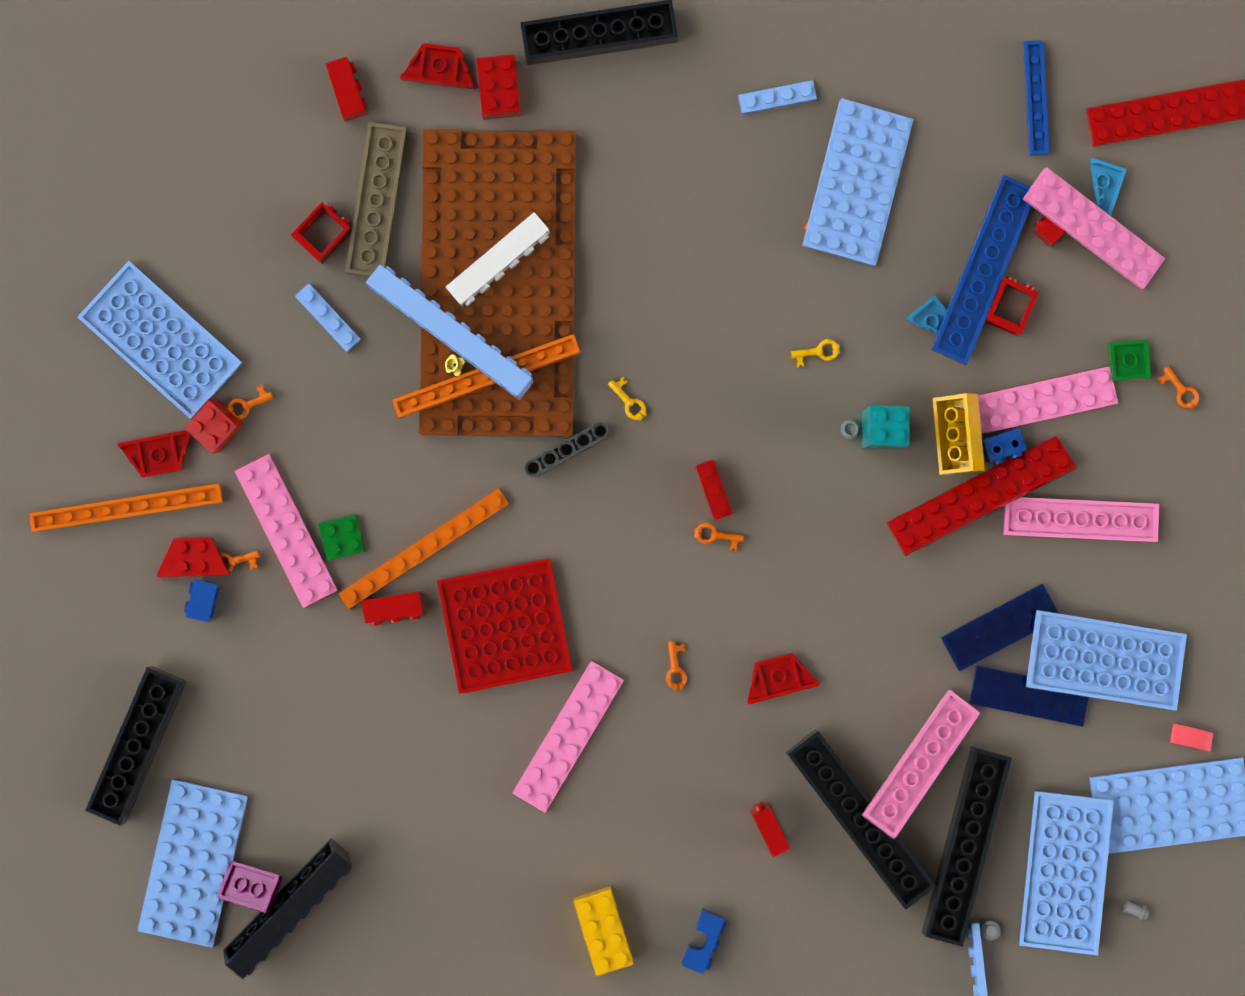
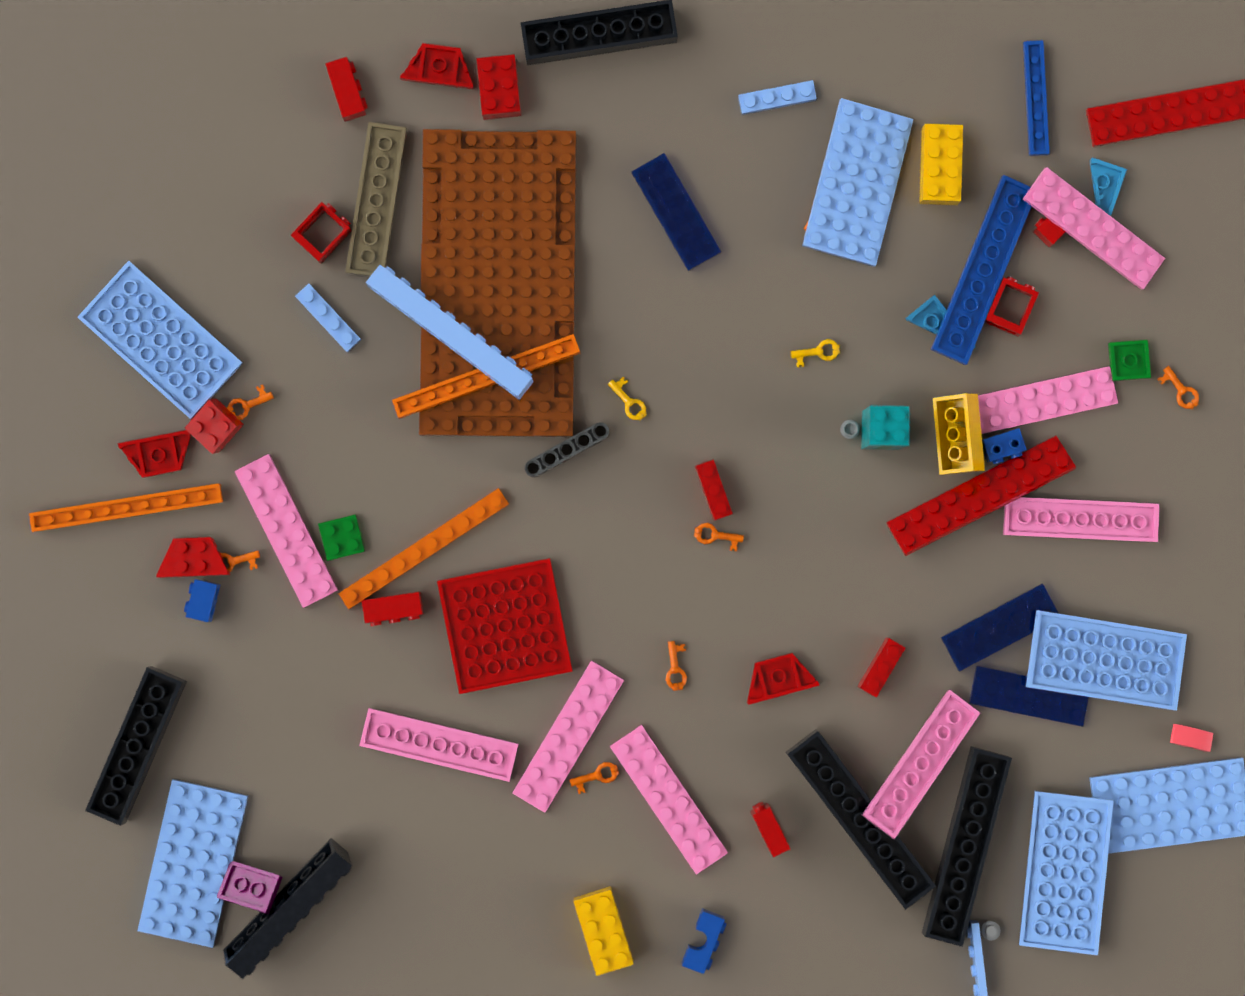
(439, 744): none -> bright pink plate
(450, 365): light yellow plate -> none
(498, 259): white brick -> none
(597, 775): none -> orange piece
(668, 799): none -> bright pink plate
(676, 212): none -> clear blue plate
(881, 667): none -> red brick
(941, 164): none -> yellow brick
(1136, 910): light grey pin -> none

